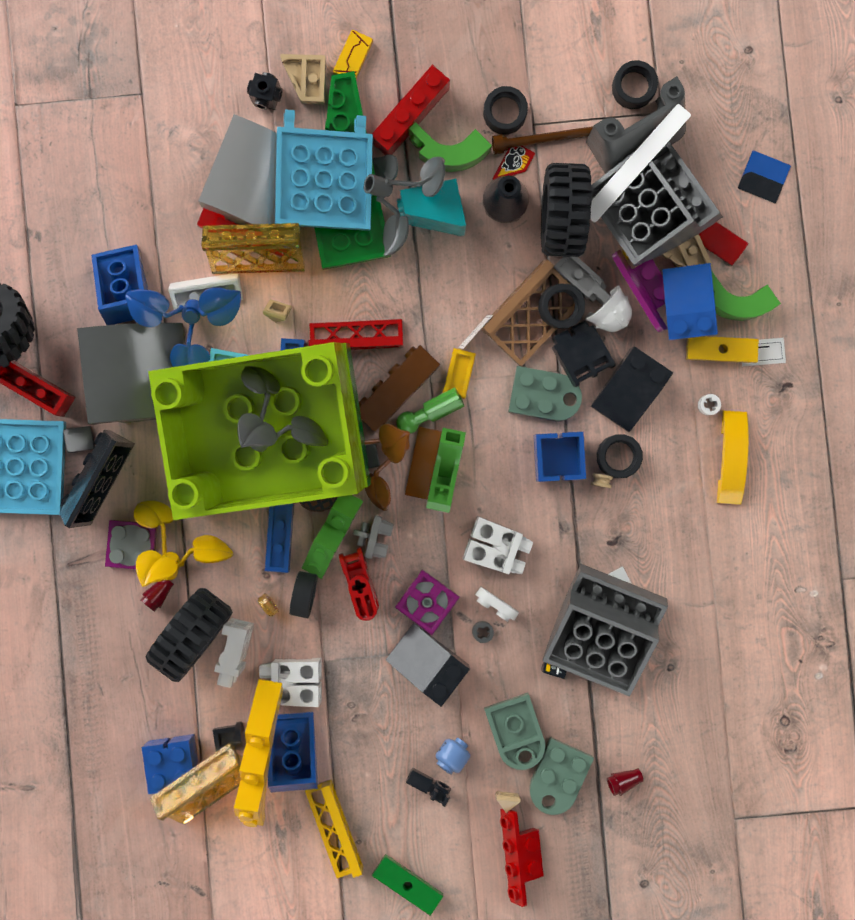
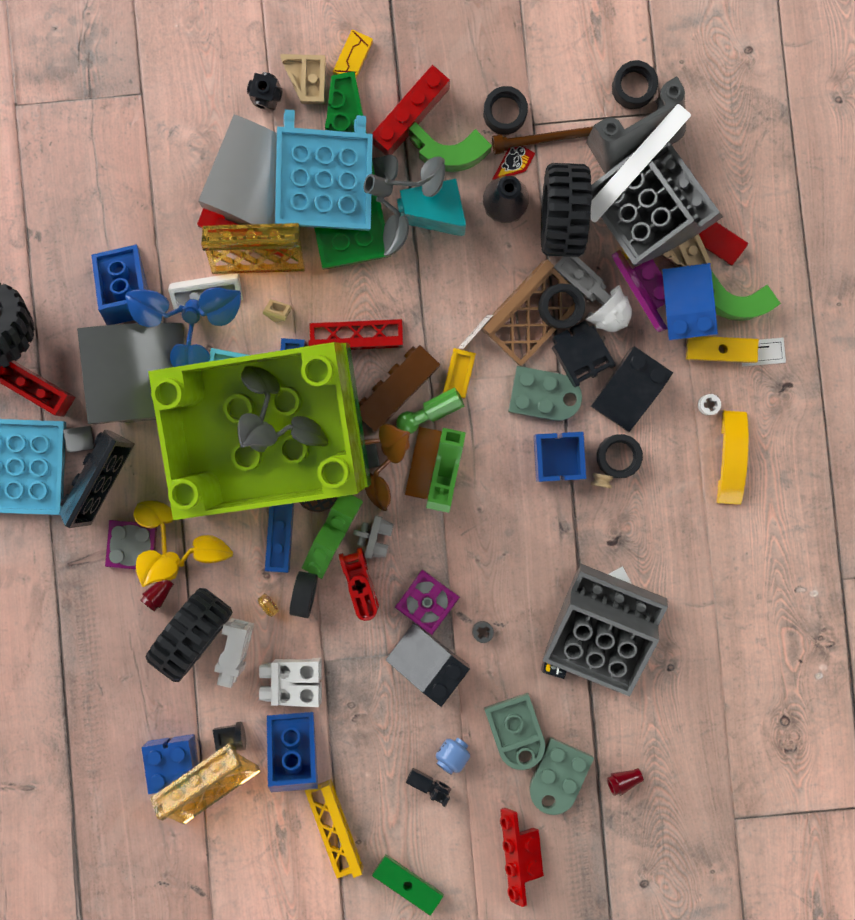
(255, 762): yellow arch -> none
(488, 599): white plate -> none
(503, 550): white hips -> none
(507, 800): tan slope -> none
(764, 176): sticker -> none

